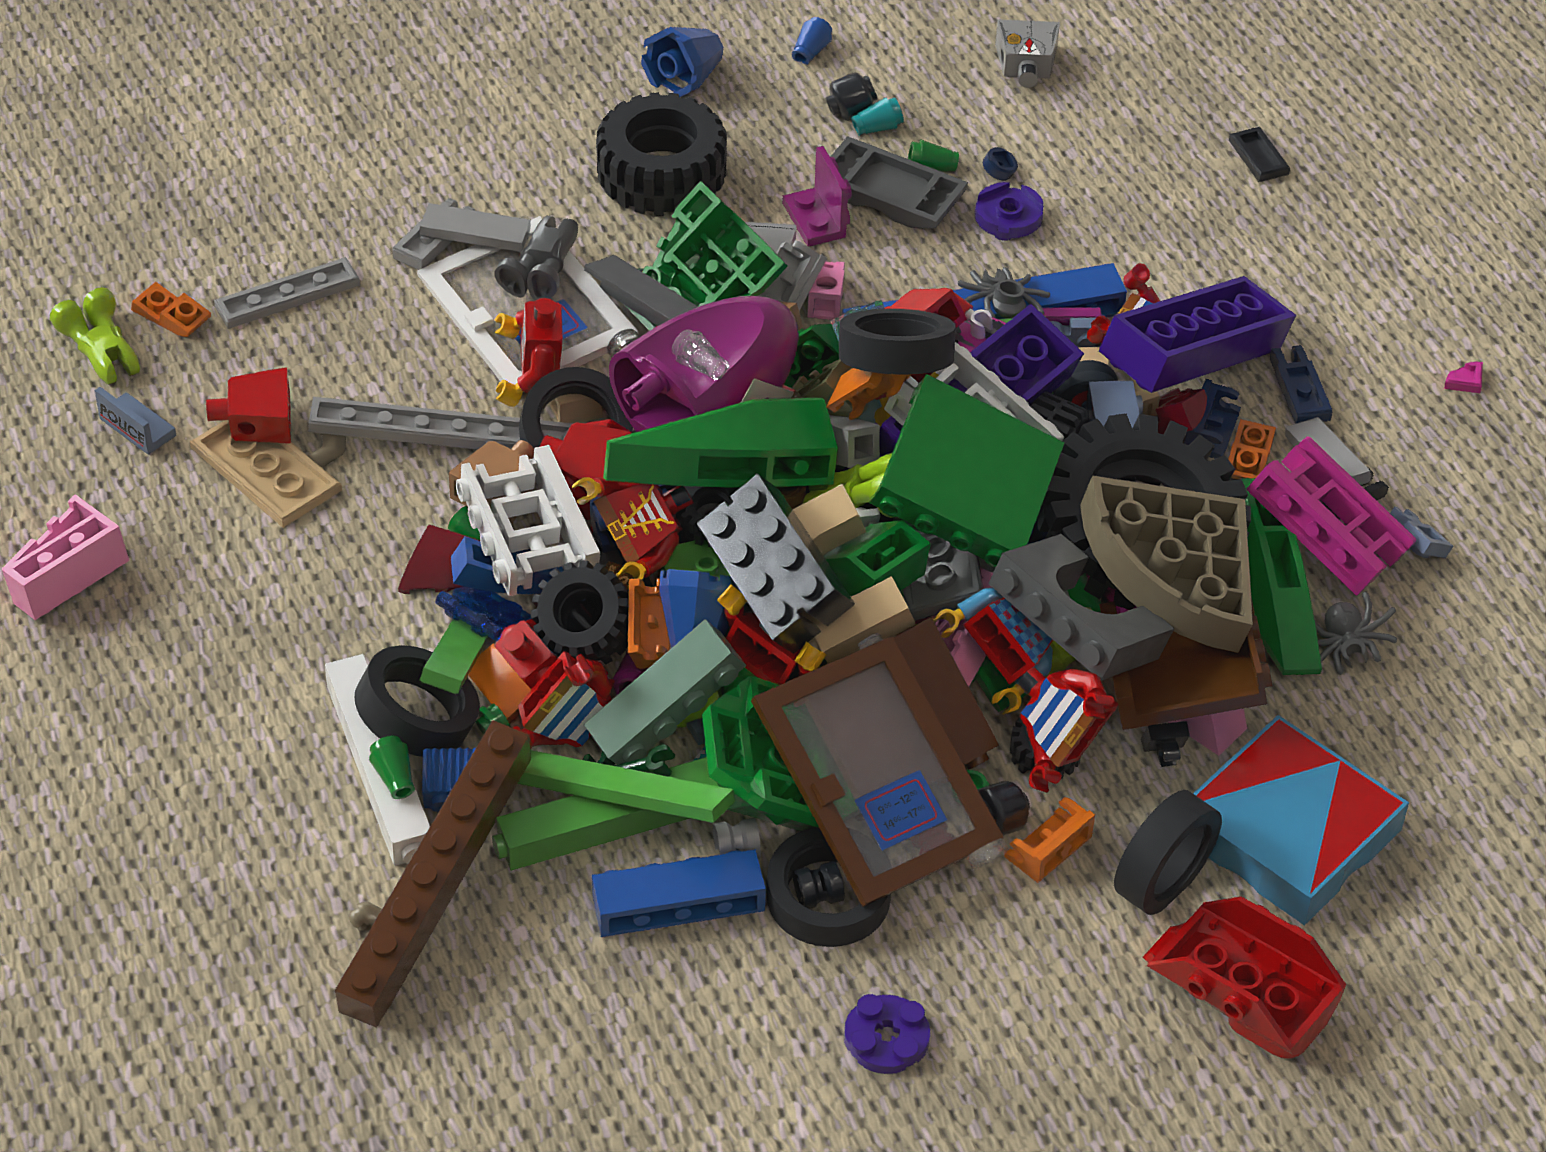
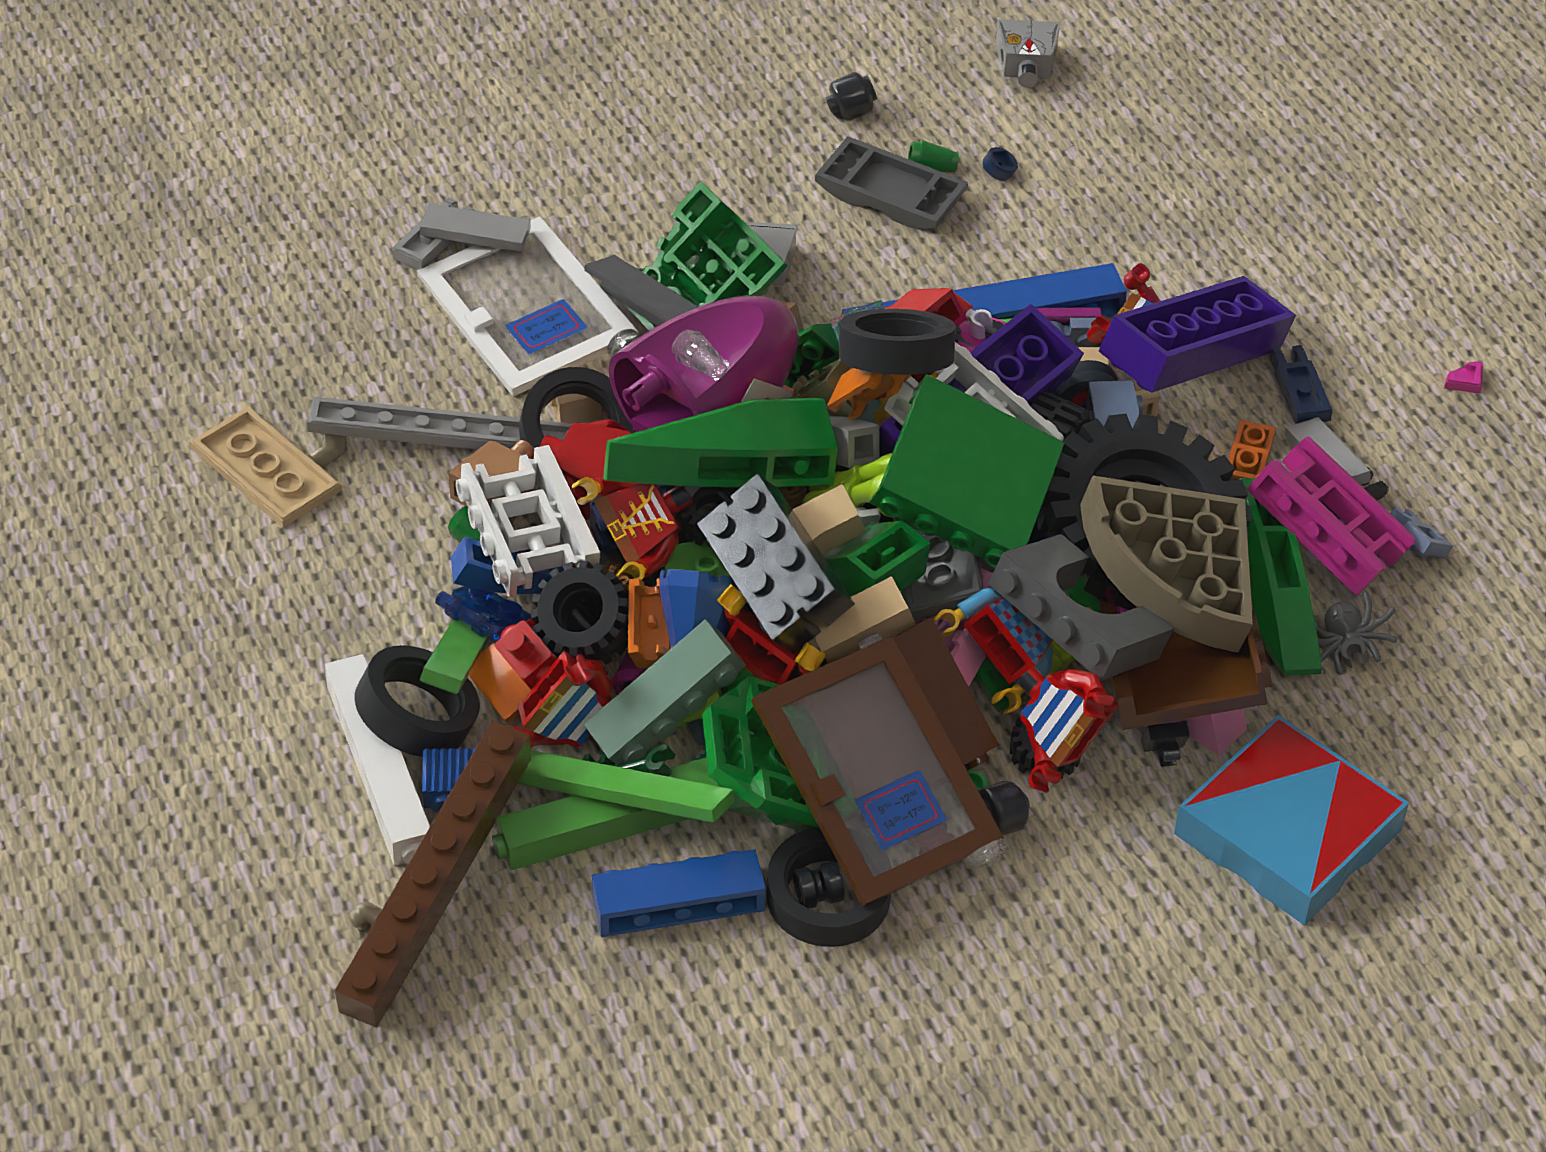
(65, 559): bright pink wedge -> none
(101, 343): lime piece -> none
(133, 420): sand blue panel -> none
(176, 314): orange slope -> none
(256, 407): red torso -> none
(286, 292): light grey tile -> none
(392, 764): green cone -> none
(431, 562): dark red slope -> none
(488, 714): green plate -> none
(539, 260): dark grey piece -> none
(540, 345): red torso -> none
(659, 125): black tyre -> none
(681, 53): blue cone -> none
(737, 837): light grey wheel -> none
(799, 276): light grey hinge -> none
(812, 39): blue cone -> none
(822, 210): magenta bracket -> none
(827, 292): bright pink leg -> none
(878, 117): teal cone -> none
(890, 1011): dark purple plate -> none
(1004, 224): dark purple plate -> none
(1004, 292): dark grey animal -> none
(1052, 840): orange hinge -> none
(1167, 852): black tyre -> none
(1181, 407): dark red slope -> none
(1218, 418): dark blue hinge -> none
(1254, 971): red slope -> none
(1259, 154): black tile -> none

